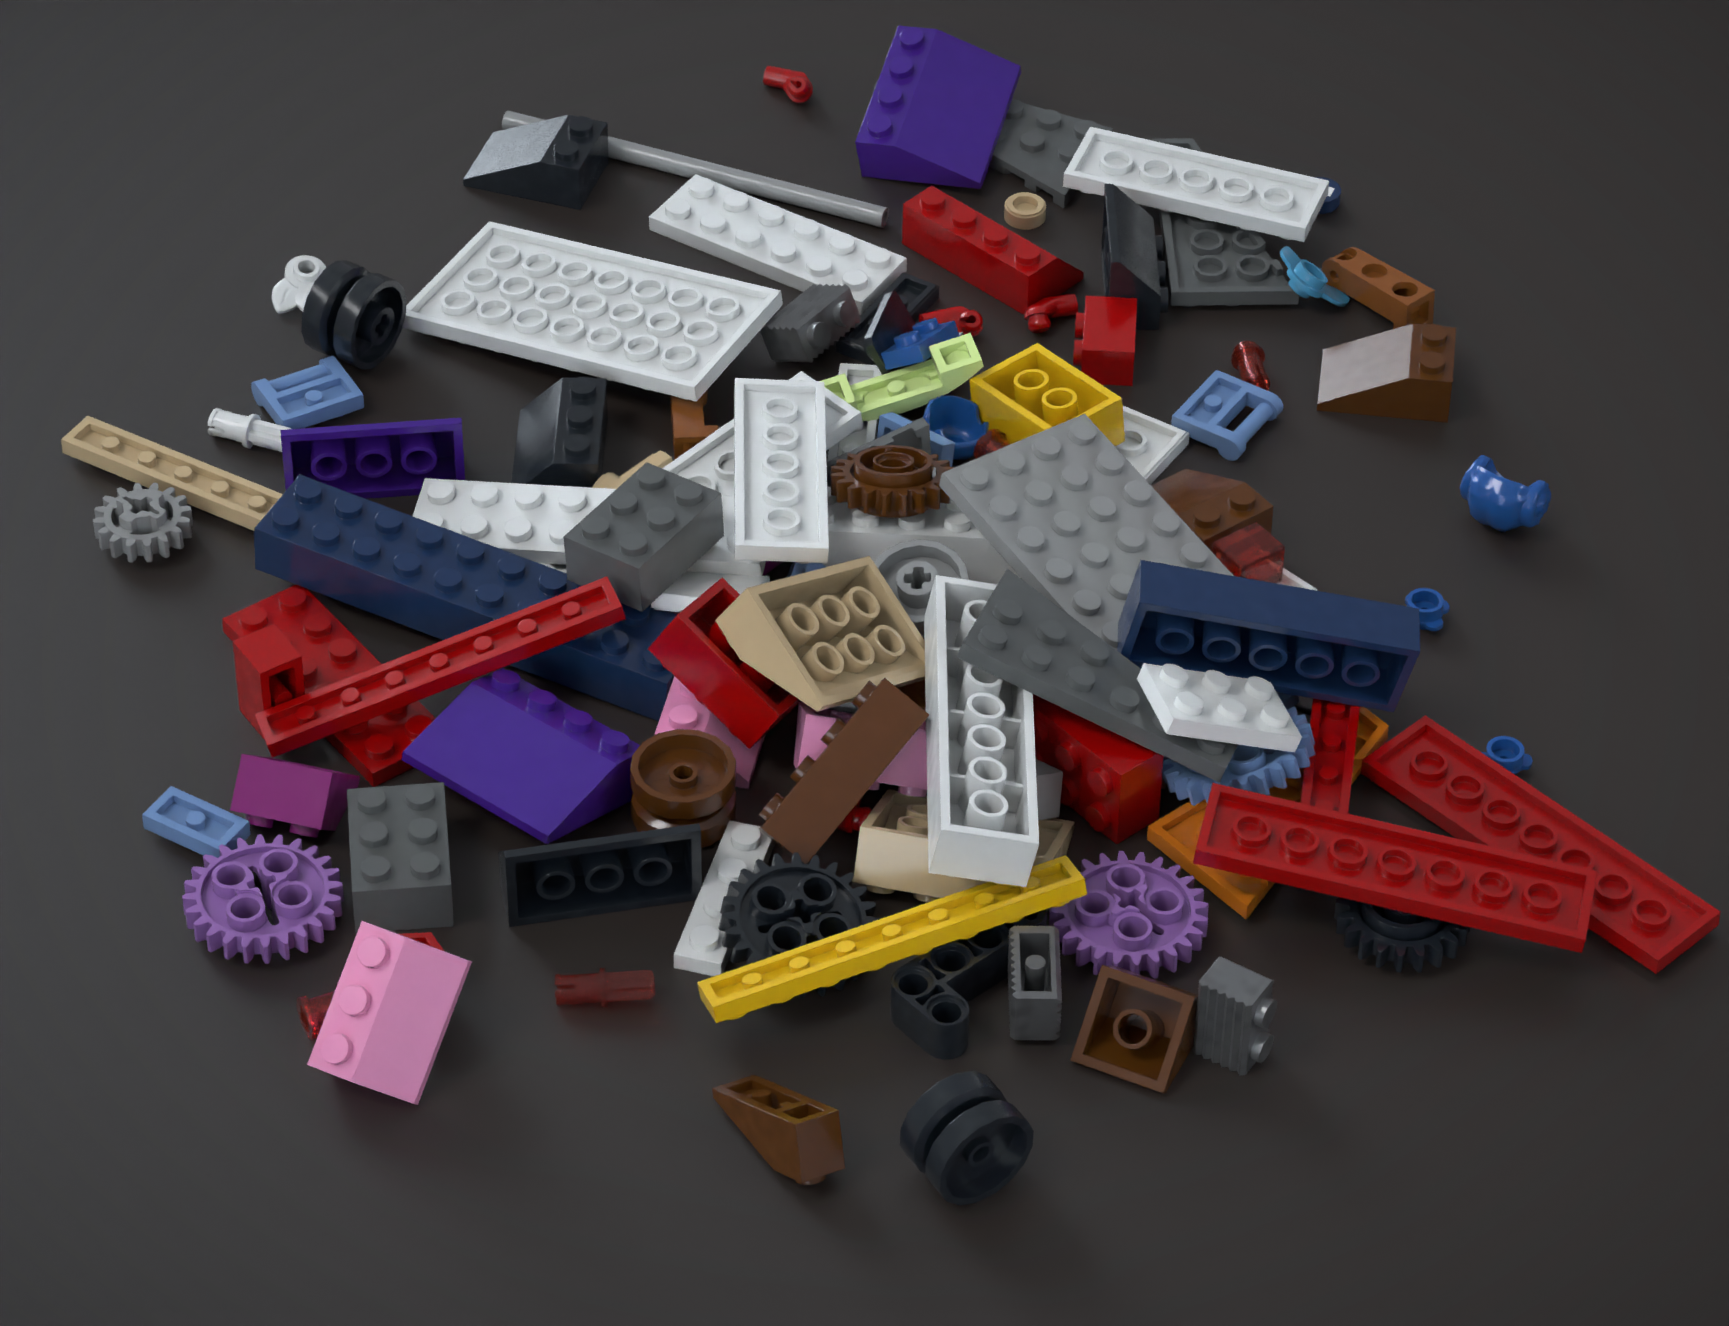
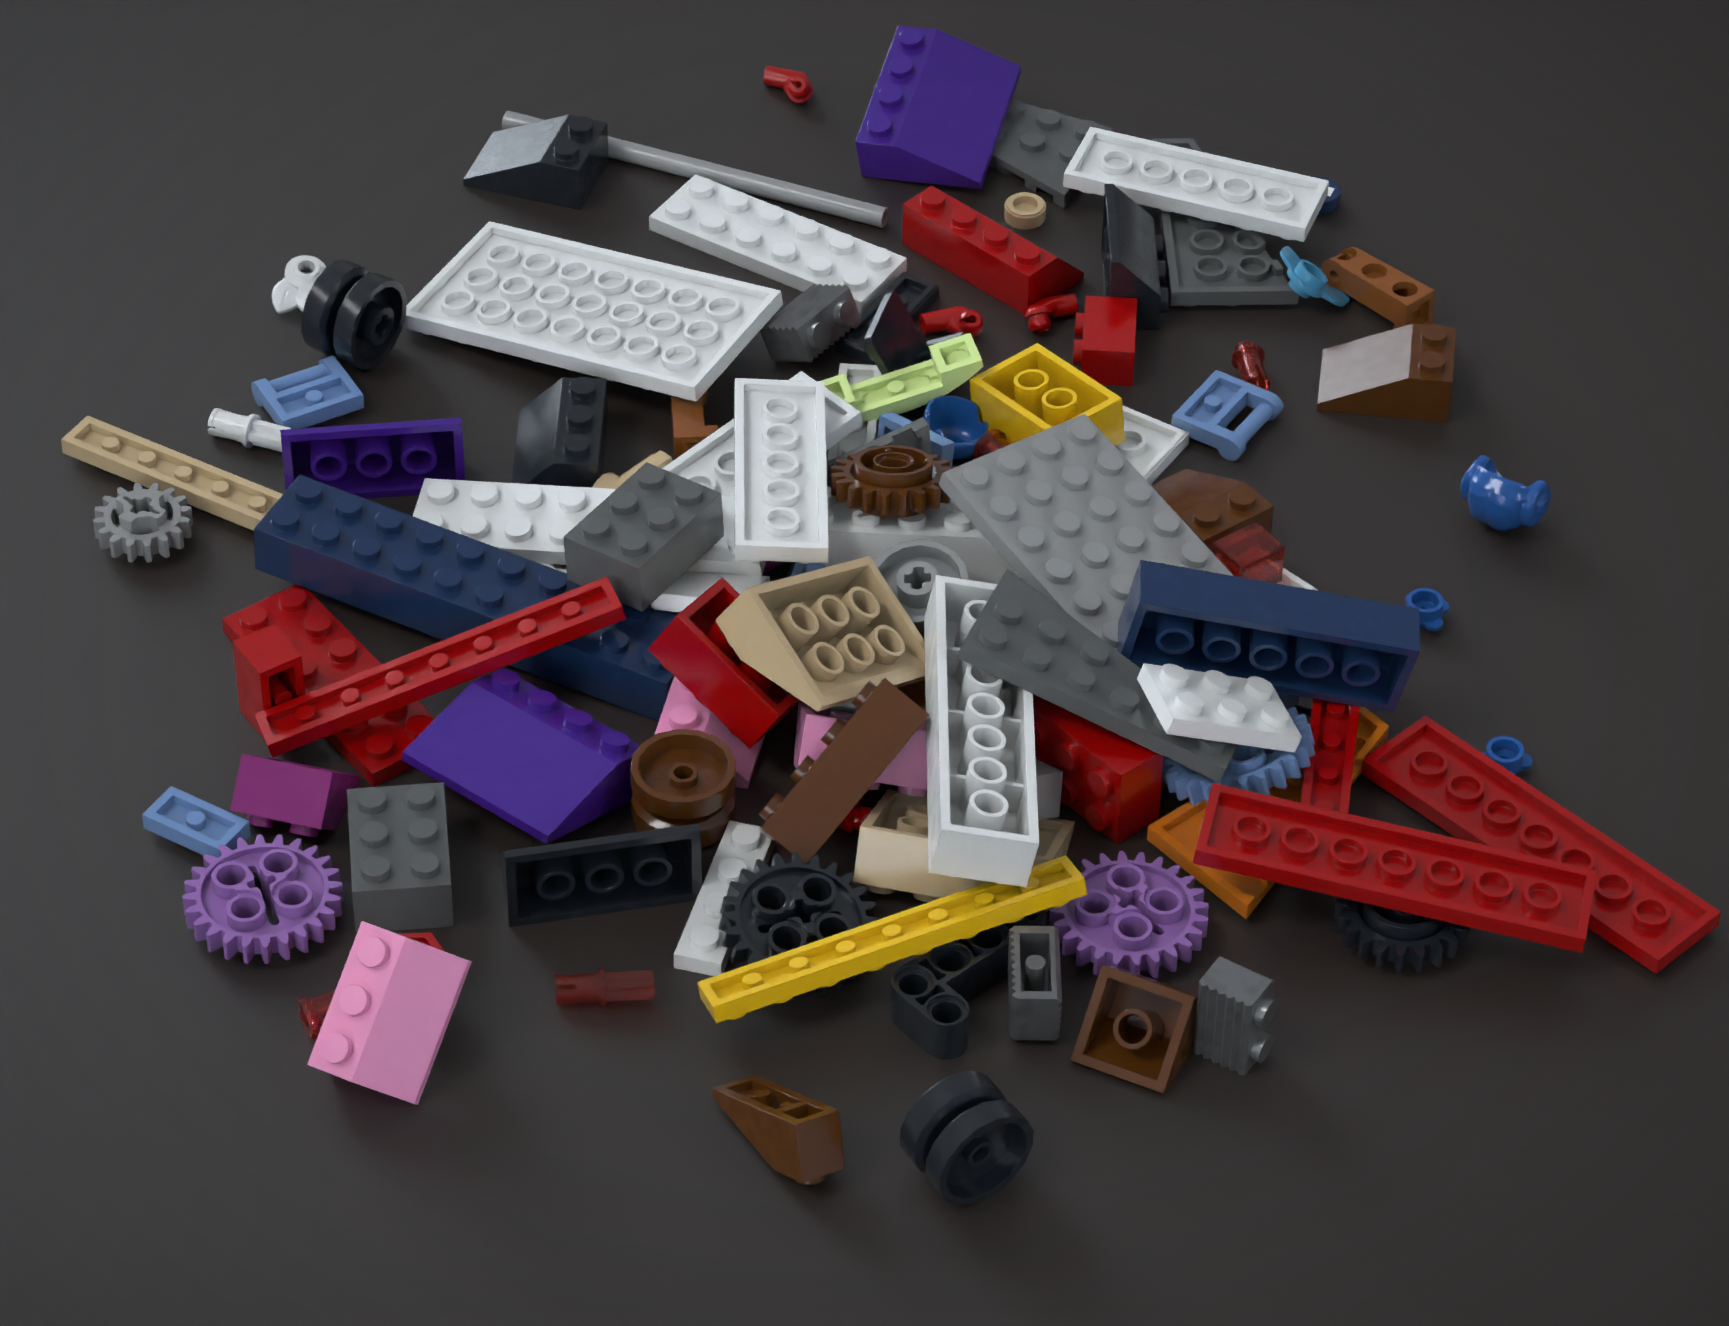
(914, 345): blue plate -> none

